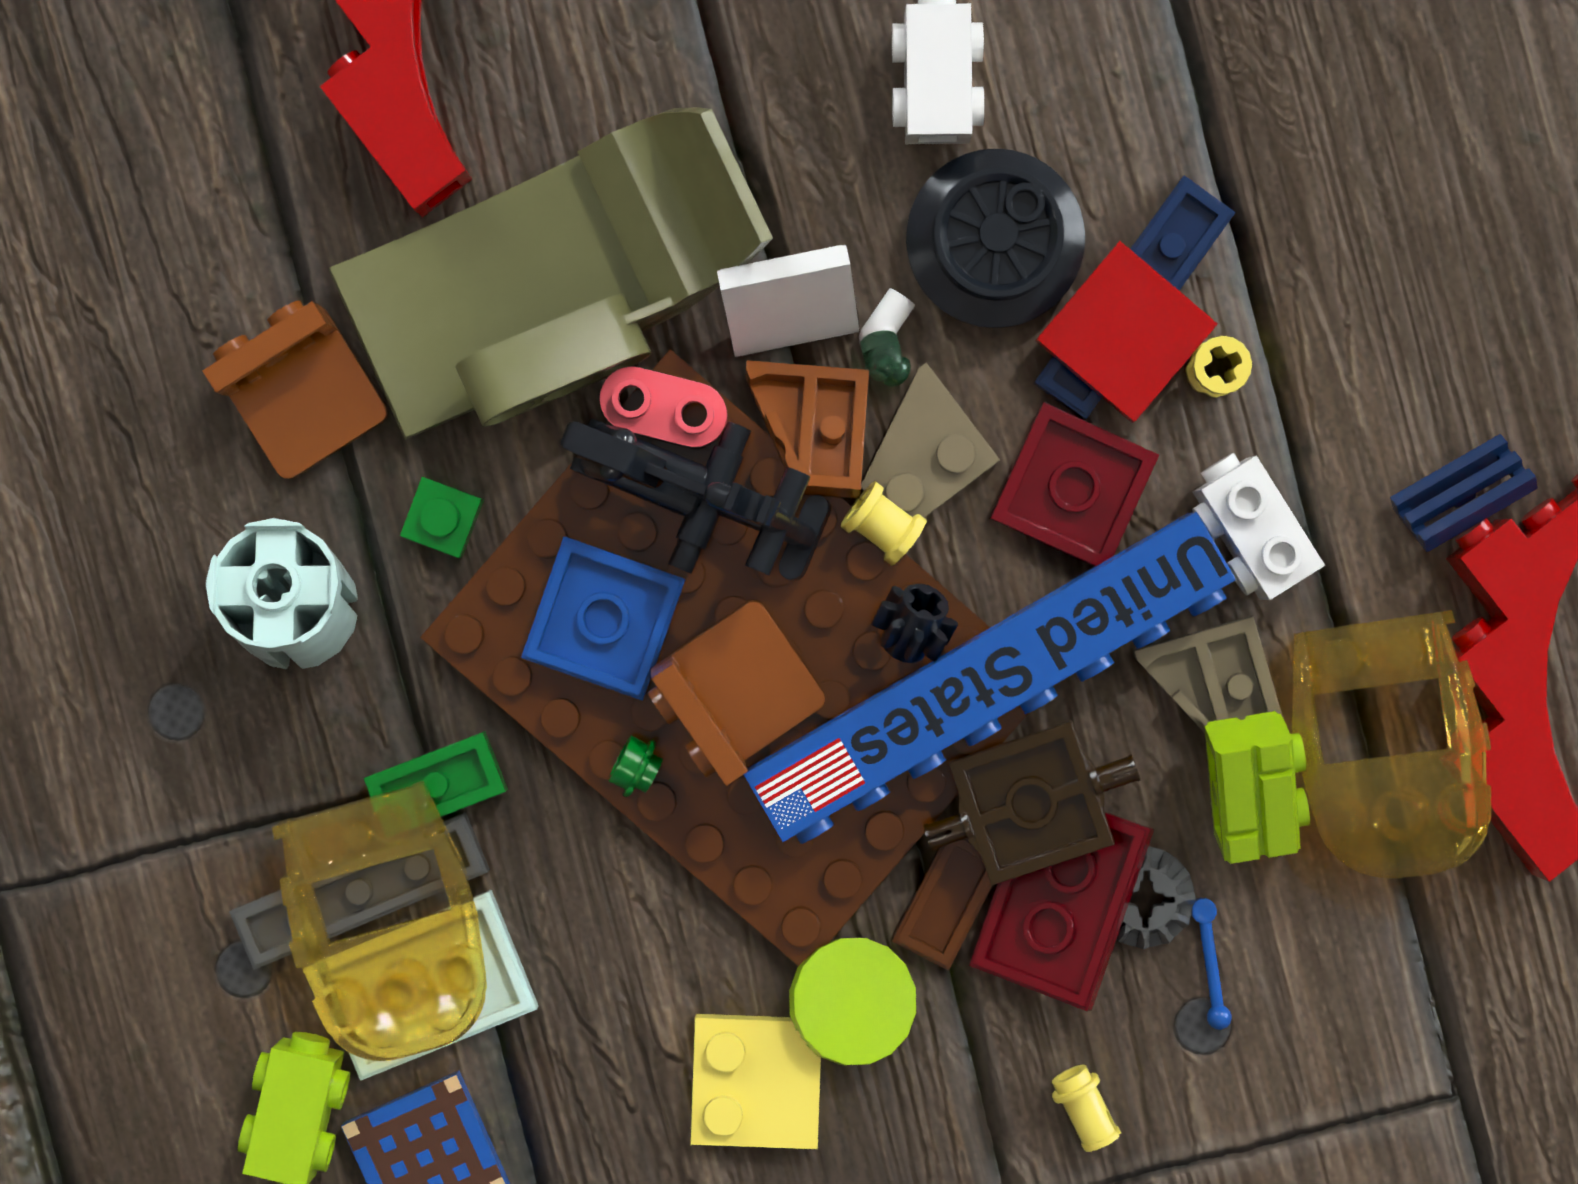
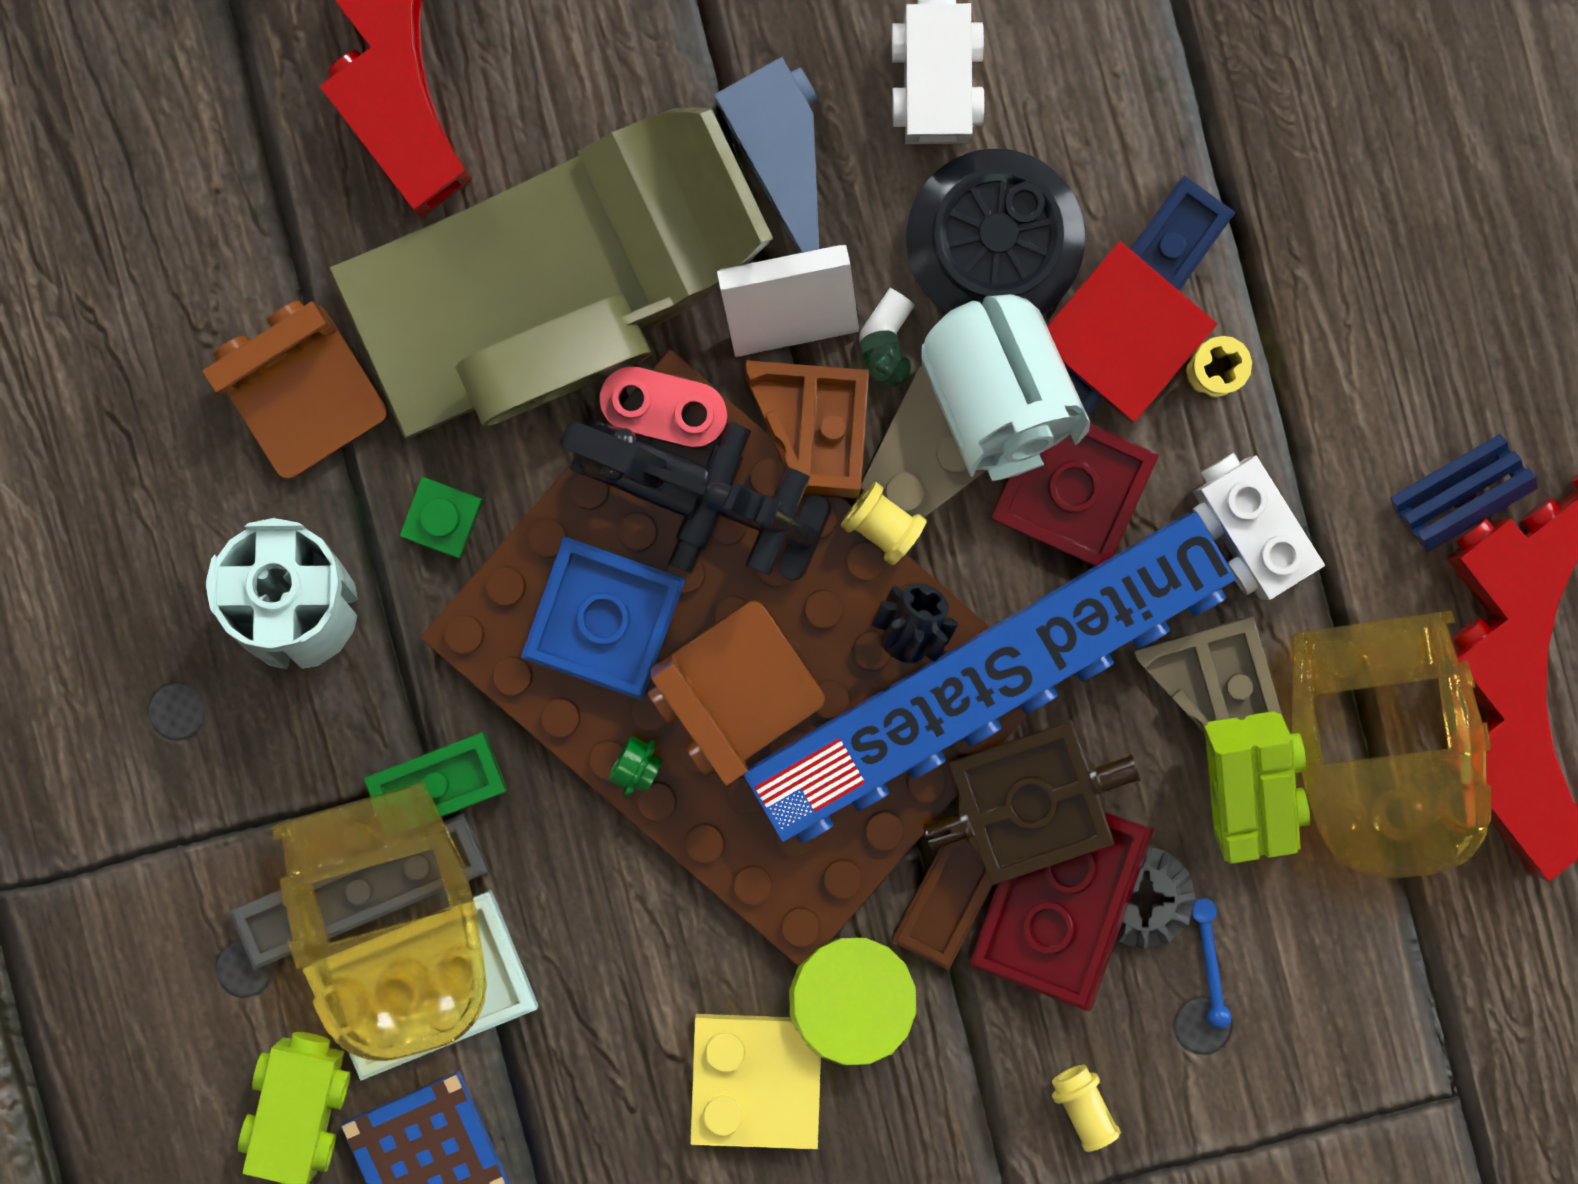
(776, 134): none -> sand blue slope
(1002, 385): none -> light aqua cylinder

